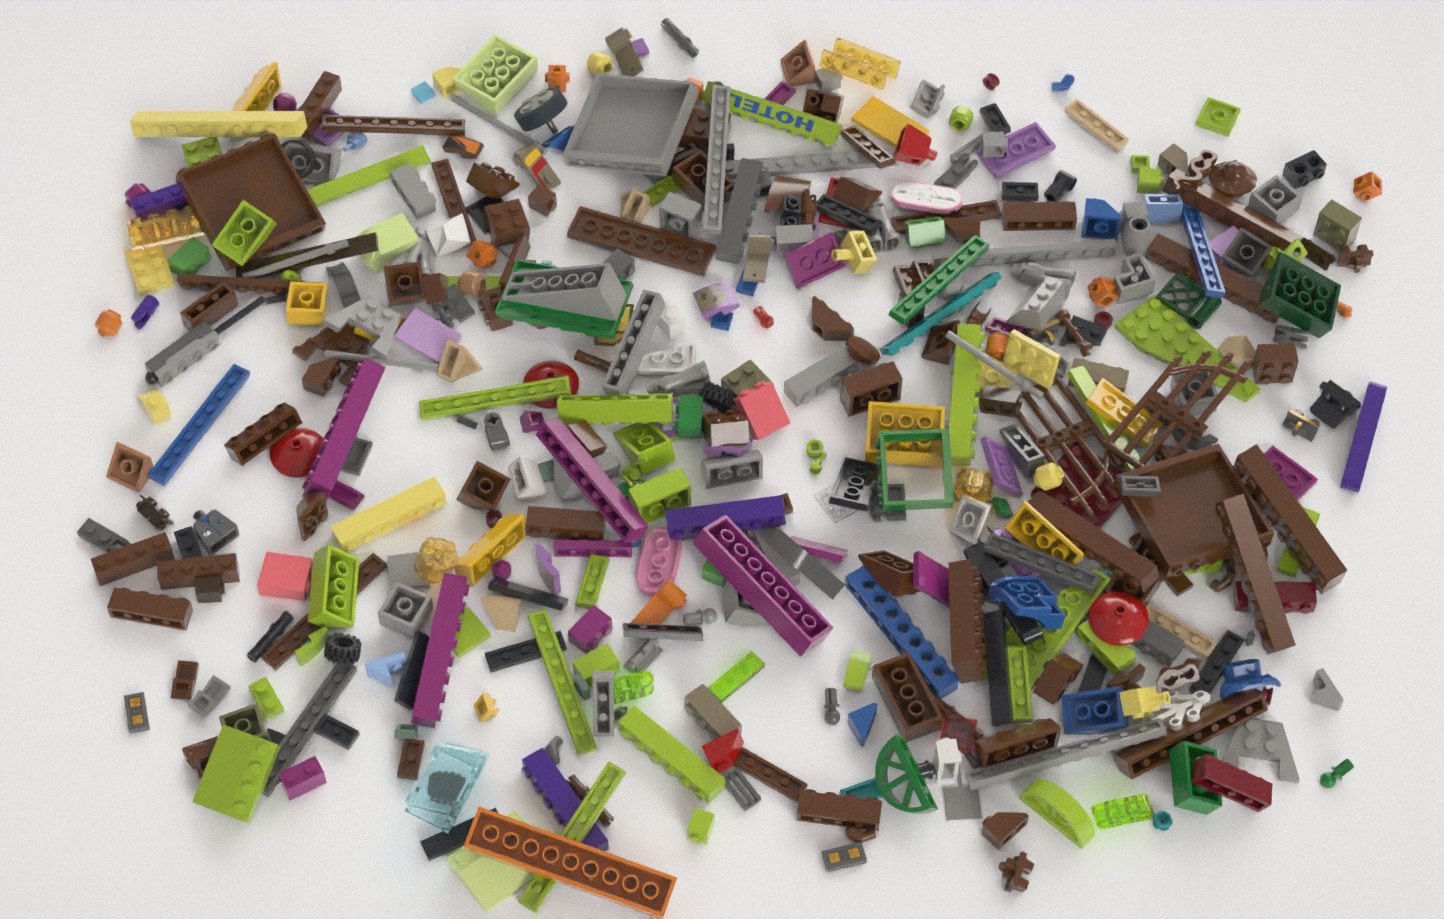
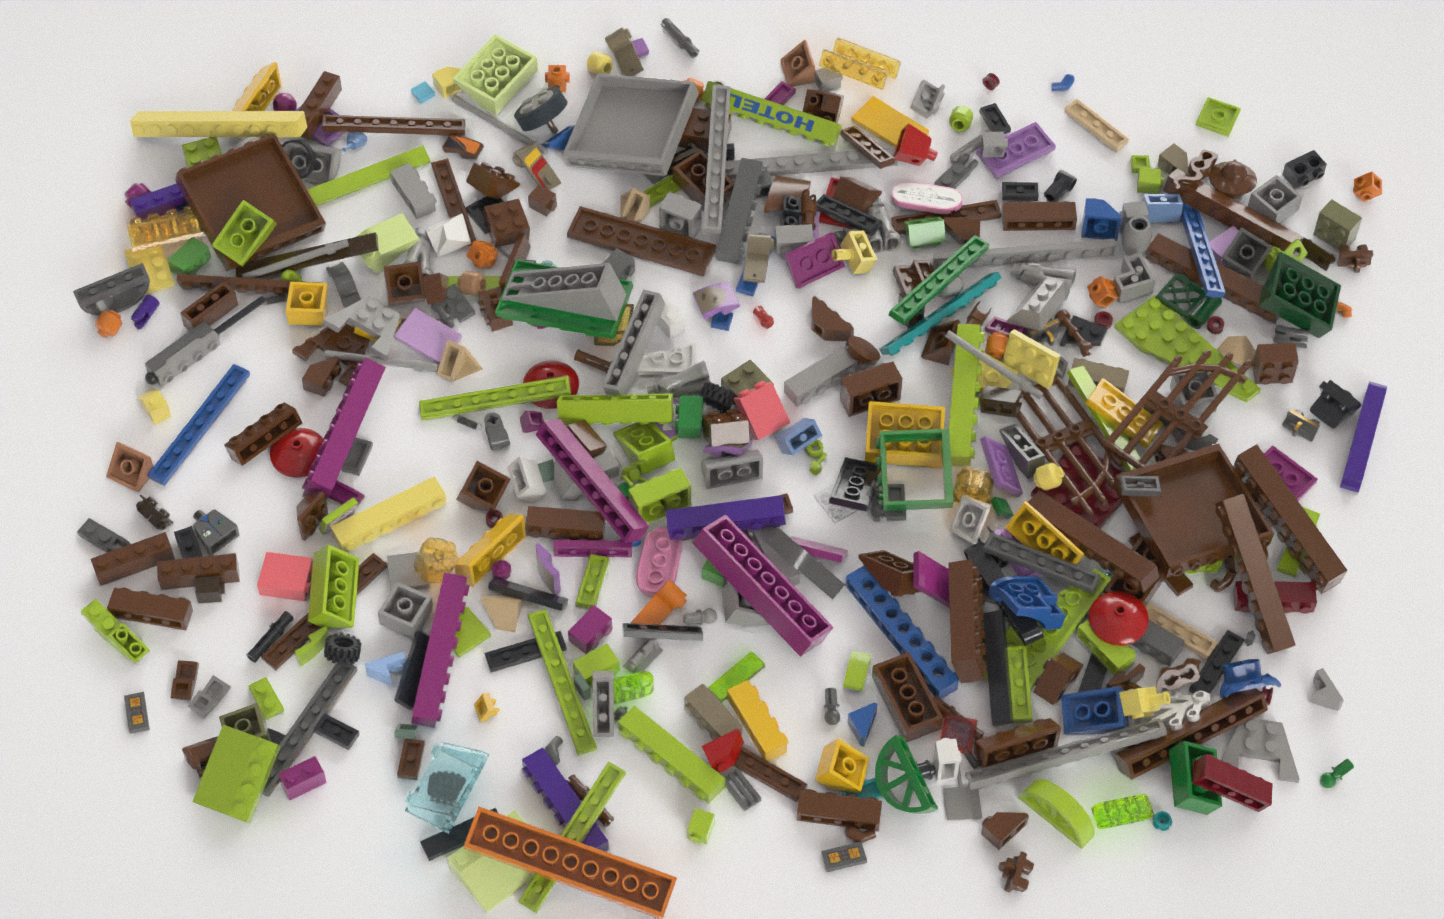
(114, 632): none -> lime slope
(125, 288): none -> dark grey window
(338, 515): none -> lime tile
(757, 720): none -> yellow brick
(798, 436): none -> medium blue brick
(842, 767): none -> yellow slope
(1216, 330): none -> dark red bush

